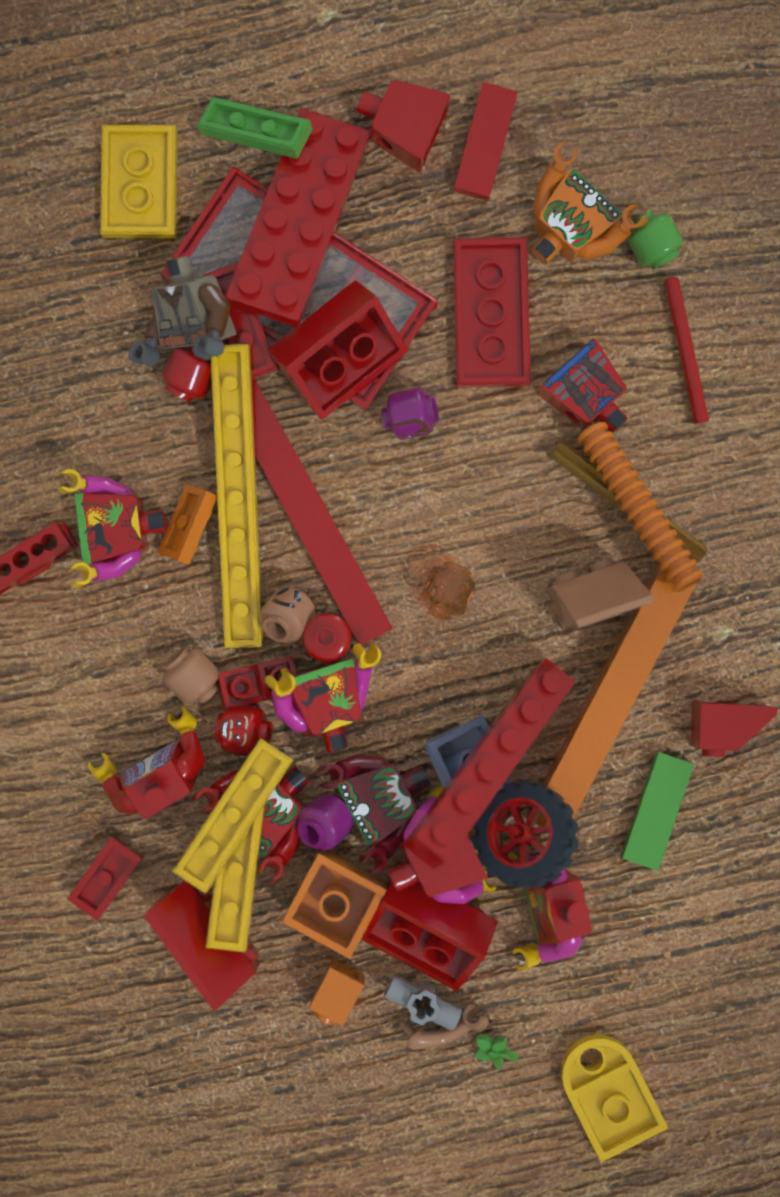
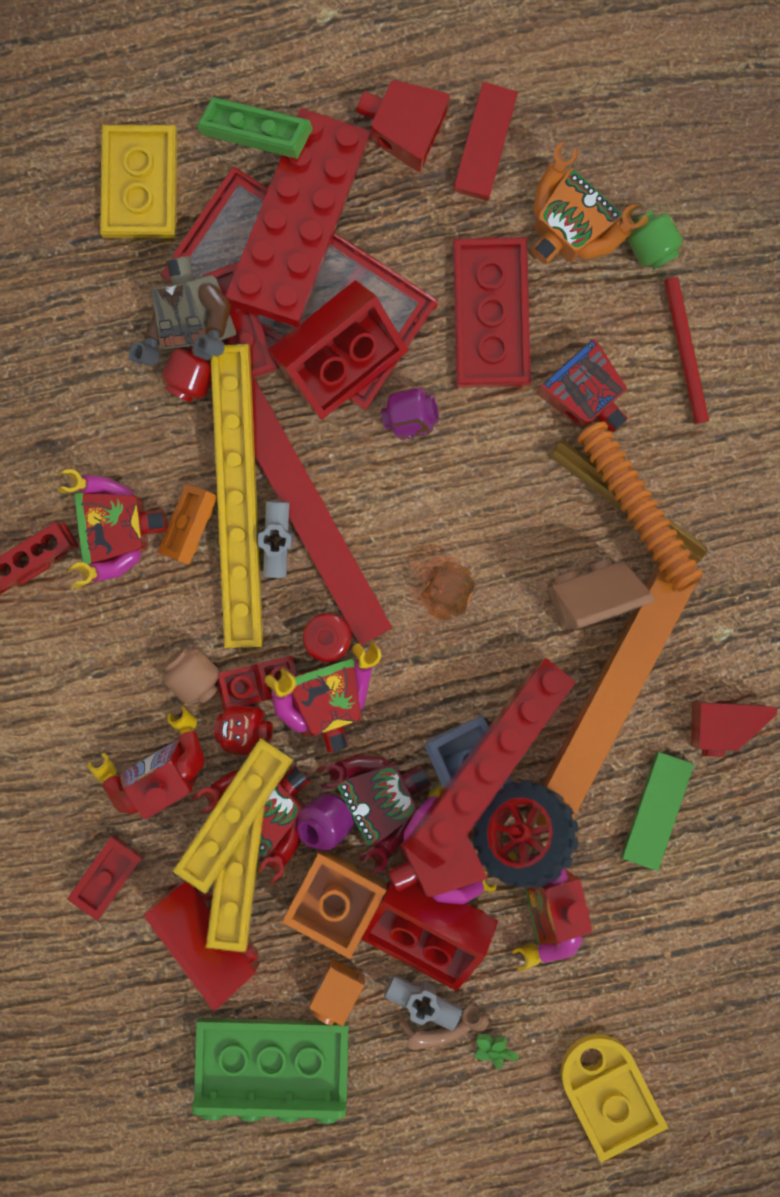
(270, 1069): none -> bright green bracket
(276, 519): none -> light grey axle
(286, 614): nougat head -> none

